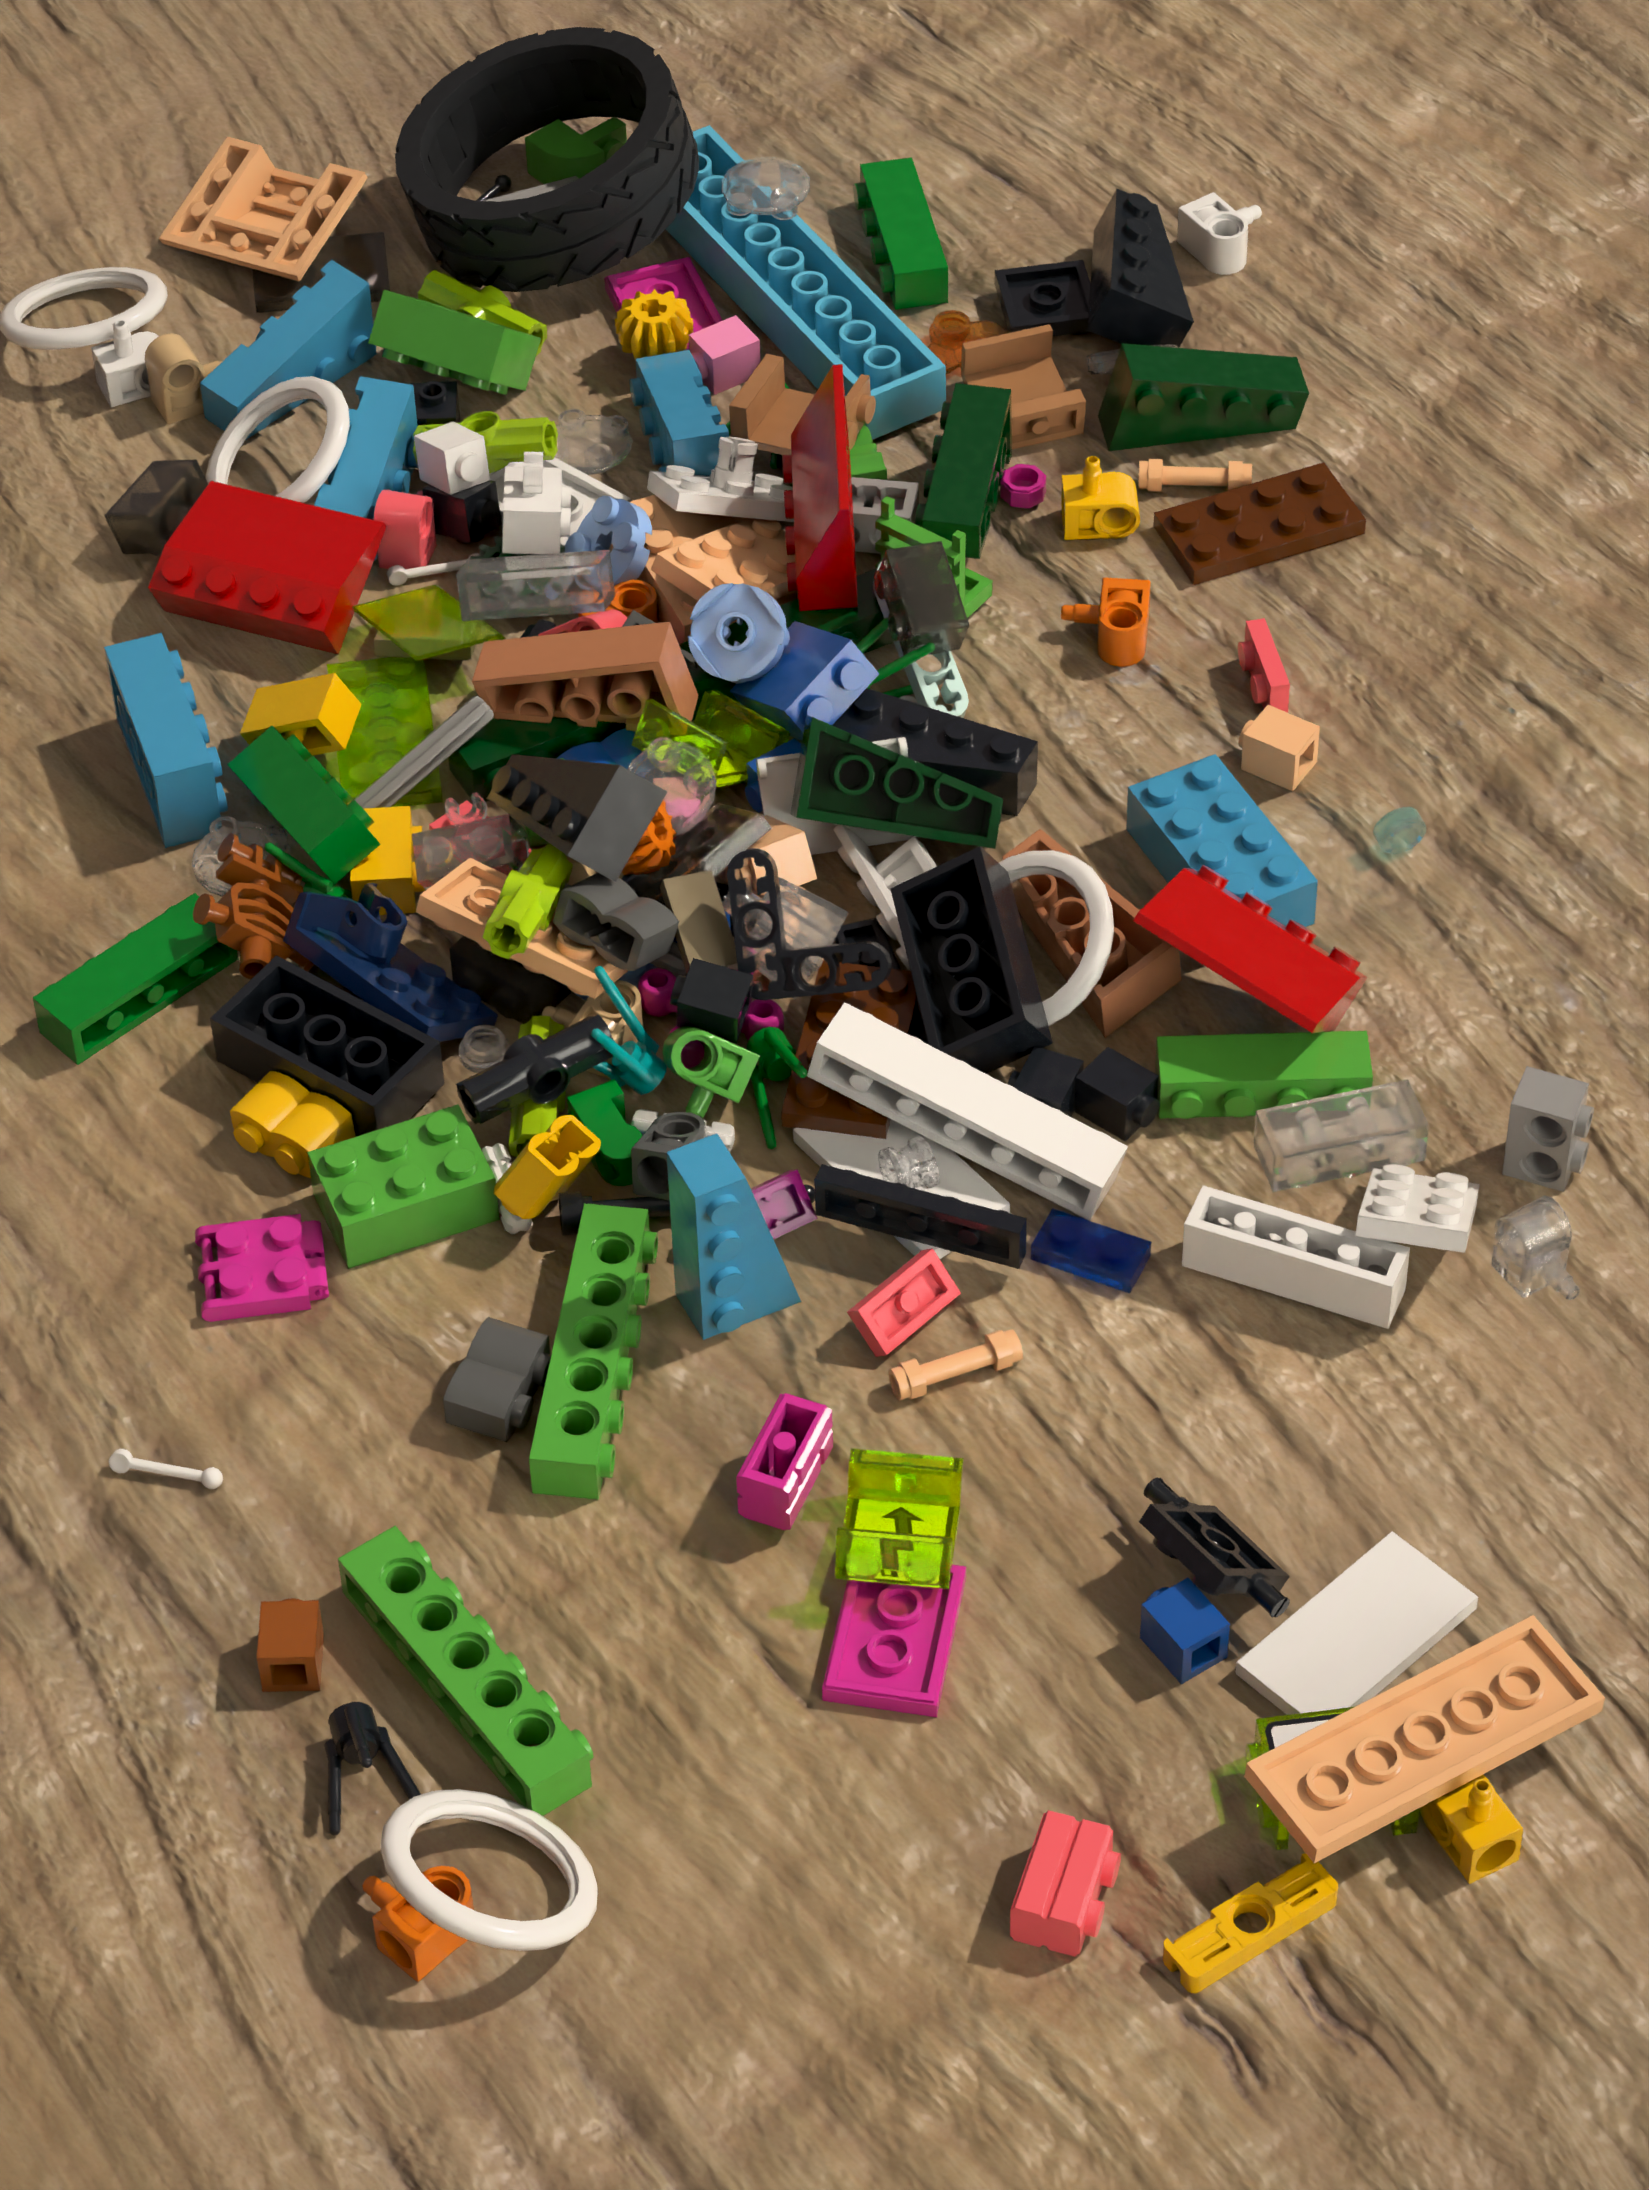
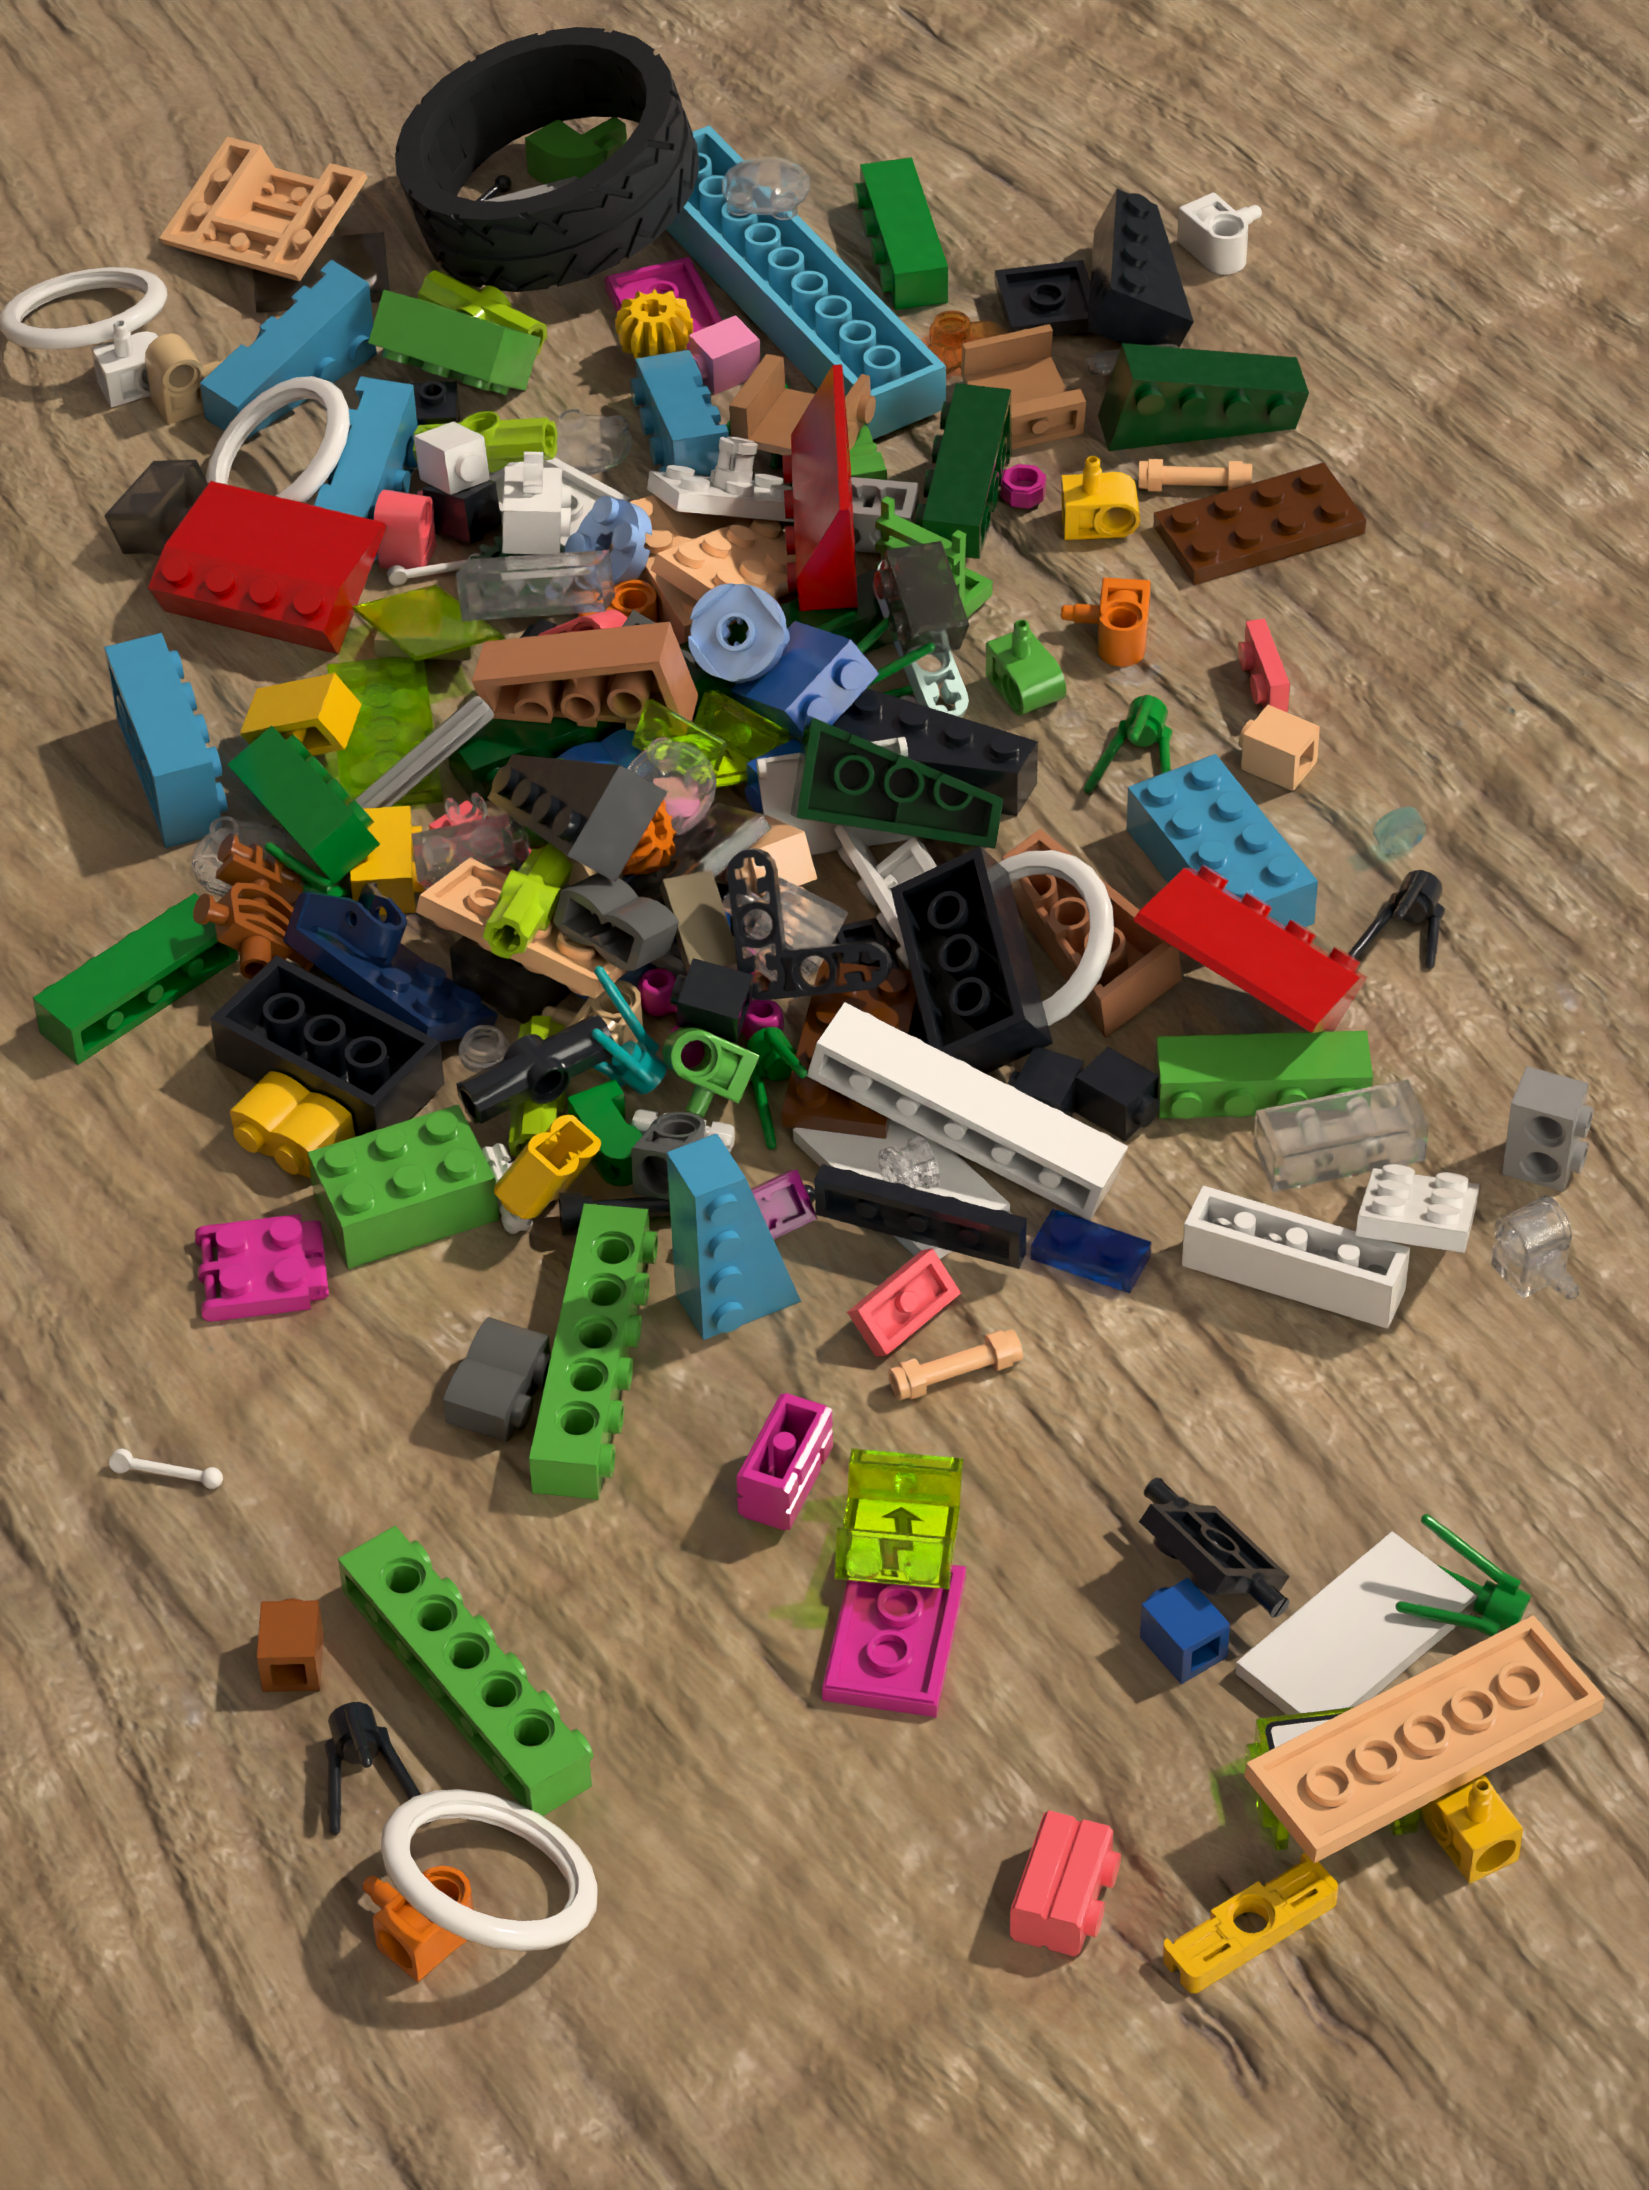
(1024, 670): none -> bright green piece
(1142, 727): none -> green plant
(1413, 902): none -> black plant
(1498, 1603): none -> green plant

